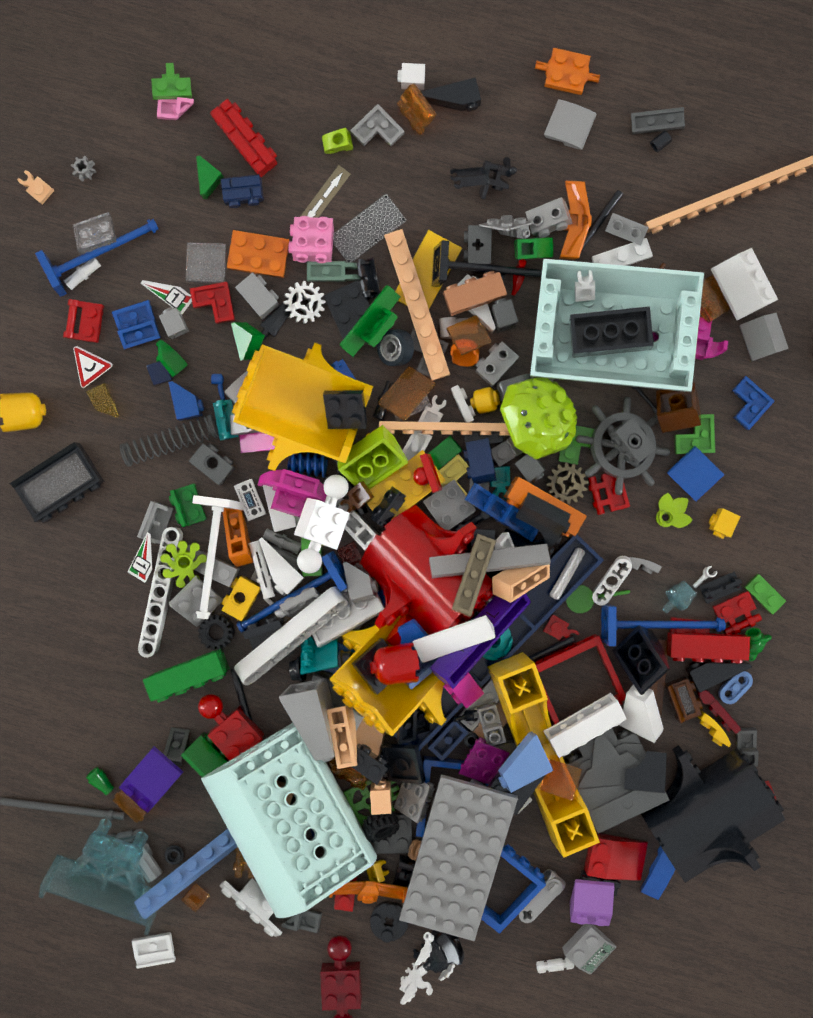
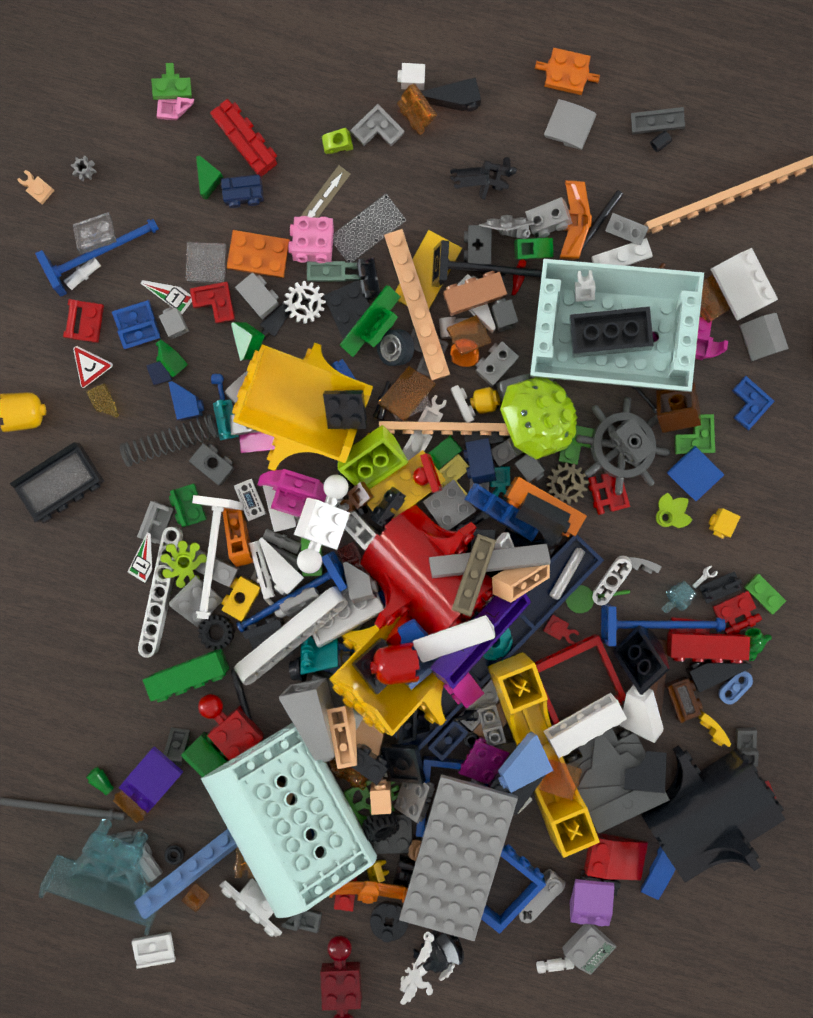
(308, 463): blue piece -> none
(553, 648): black bar -> none
(717, 709): dark red hinge -> none

